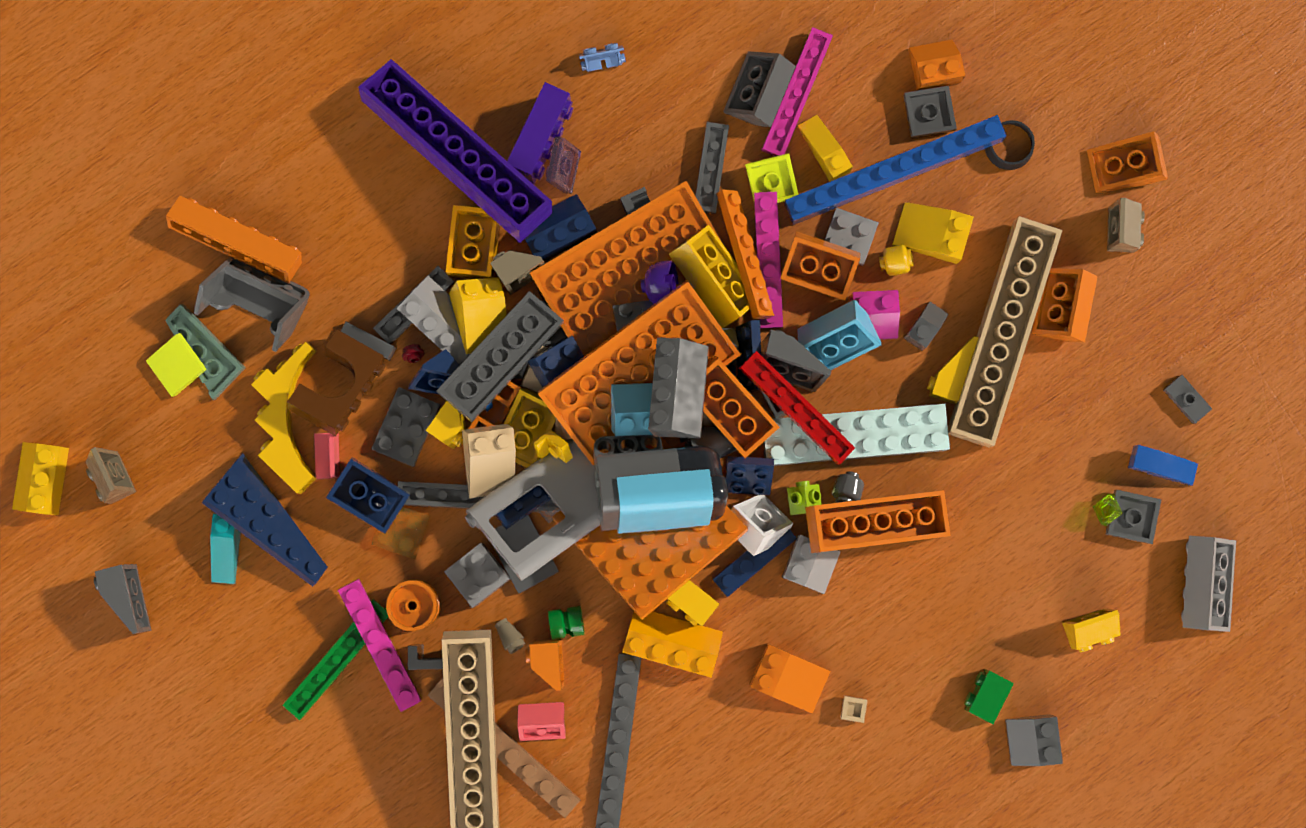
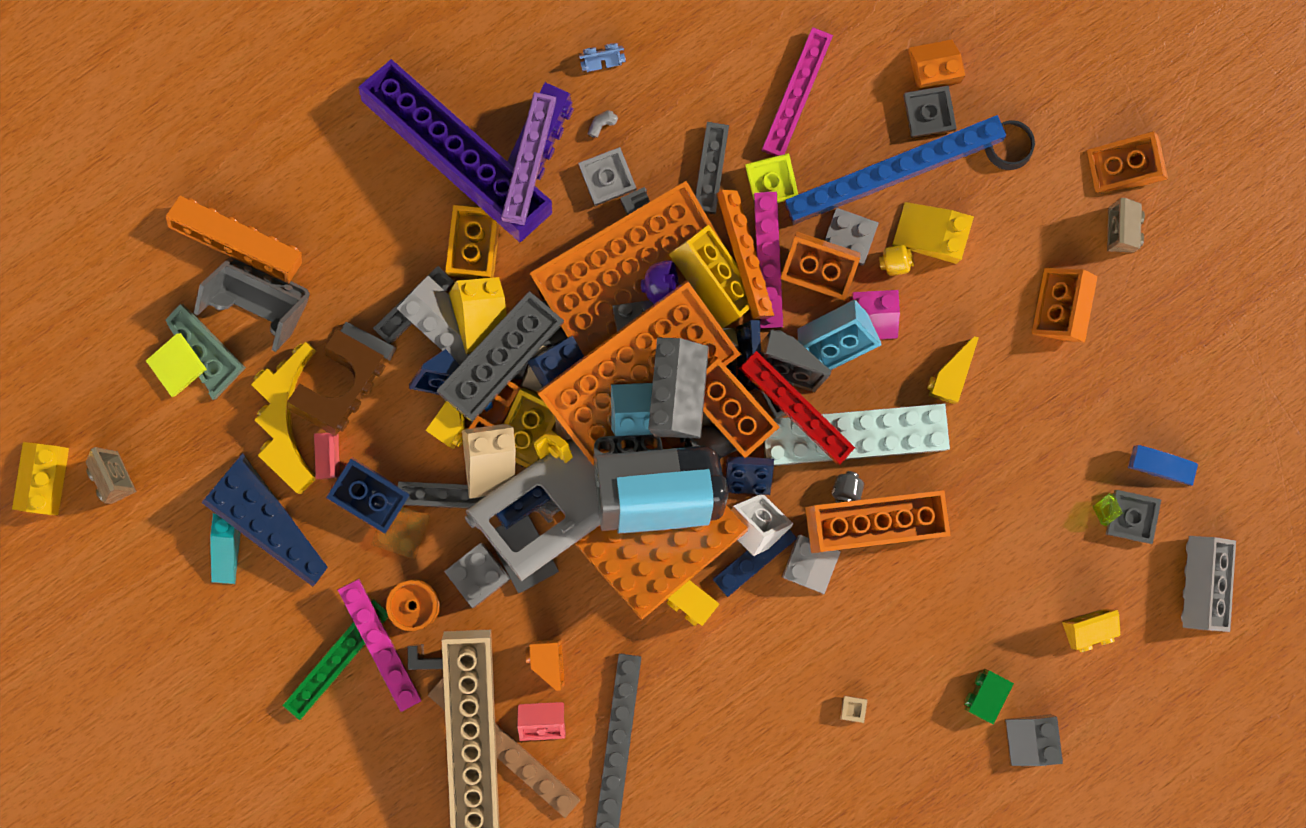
(123, 593): dark grey slope -> none
(405, 427): dark grey plate -> none
(412, 353): dark red plate -> none
(509, 636): dark tan cone -> none
(515, 269): dark tan slope -> none
(529, 159): none -> medium lavender tile
(562, 229): dark blue slope -> none
(563, 165): plate -> none
(566, 622): green wheel -> none
(600, 120): none -> light grey arm
(607, 176): none -> light grey plate
(674, 643): light orange slope -> none
(760, 88): dark grey slope -> none
(789, 678): orange slope -> none
(803, 496): lime brick -> none
(825, 148): yellow slope -> none
(926, 326): dark grey slope -> none
(1004, 331): tan brick -> none
(1187, 399): dark grey plate -> none

